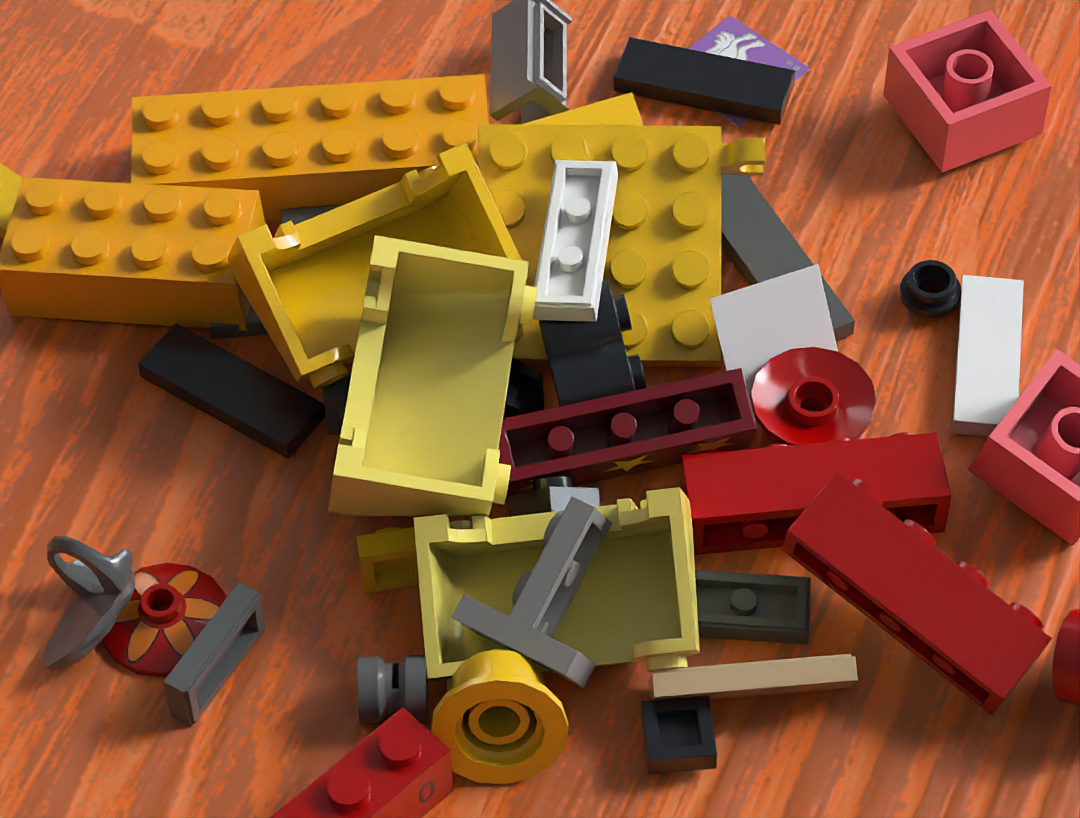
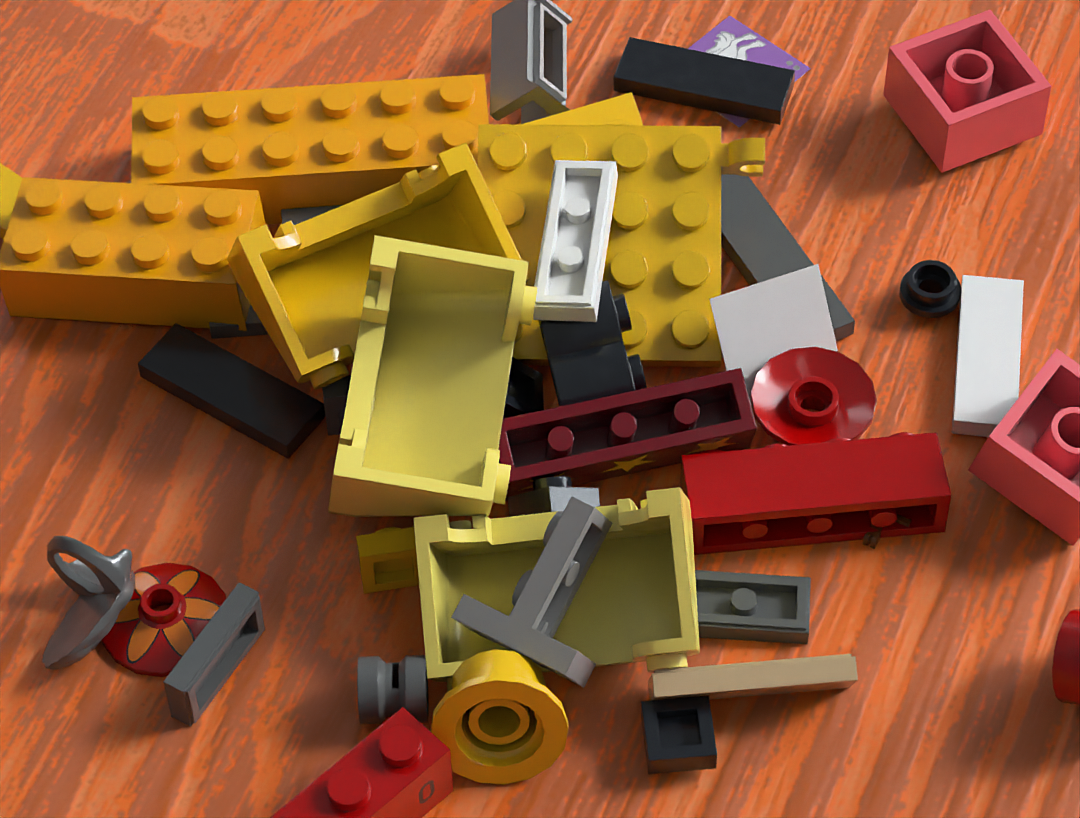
(916, 591): red brick -> none

